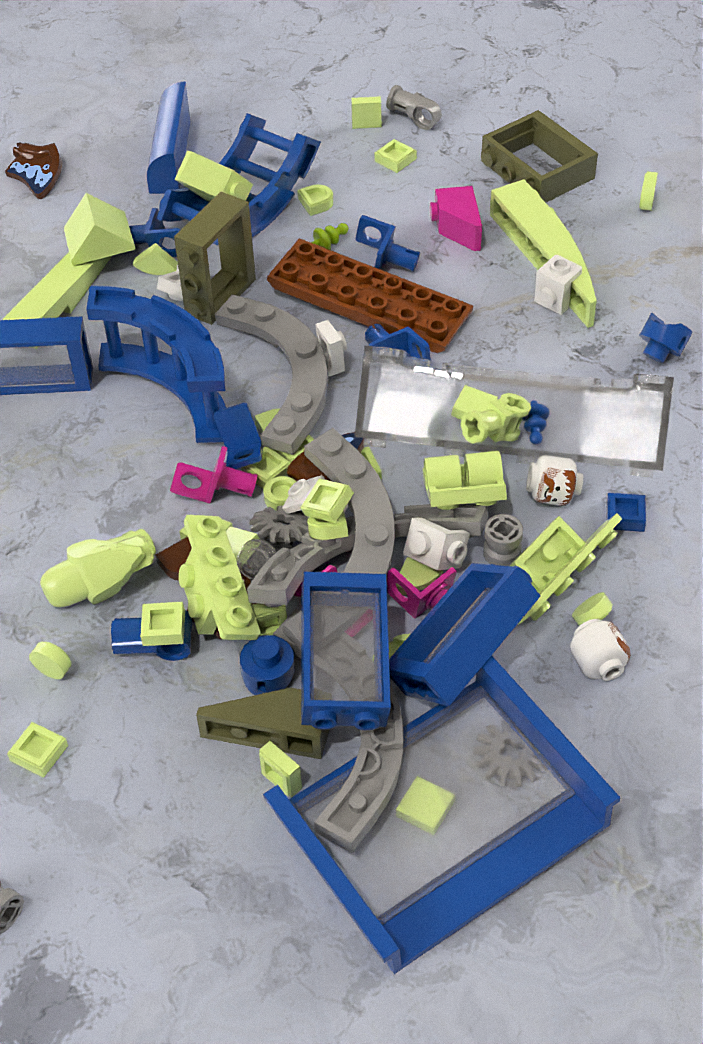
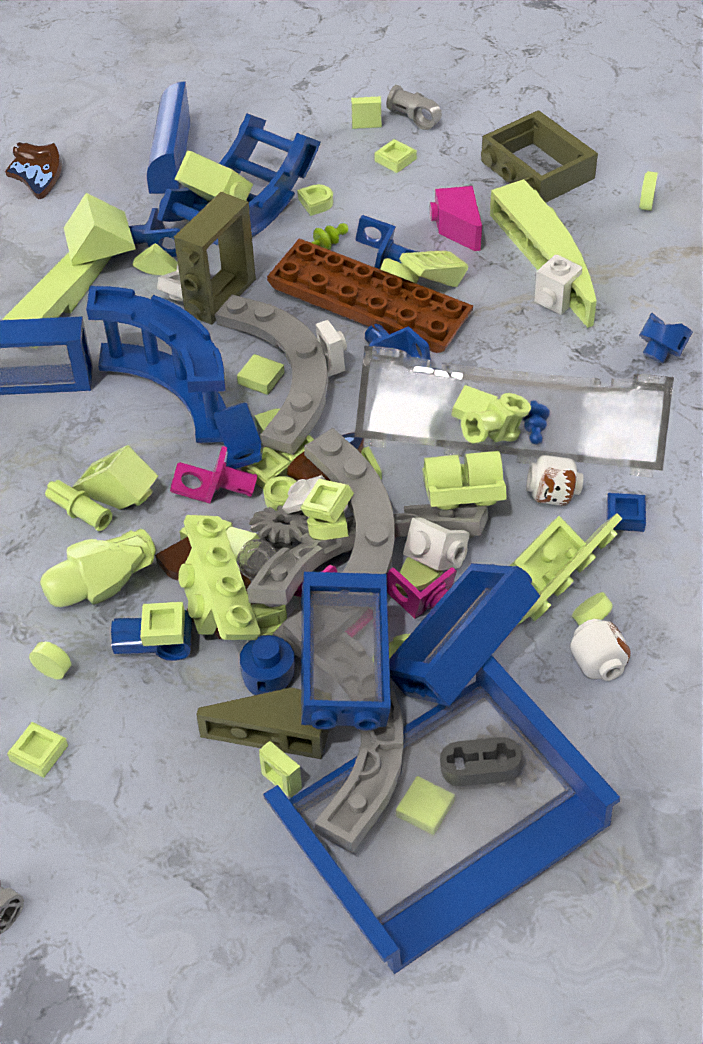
(79, 504): none -> yellowish green axle
(118, 479): none -> yellowish green slope
(260, 374): none -> yellowish green tile
(399, 269): none -> yellowish green tile
(436, 266): none -> yellowish green slope
(481, 761): none -> dark grey beam
(502, 539): light grey wheel -> none

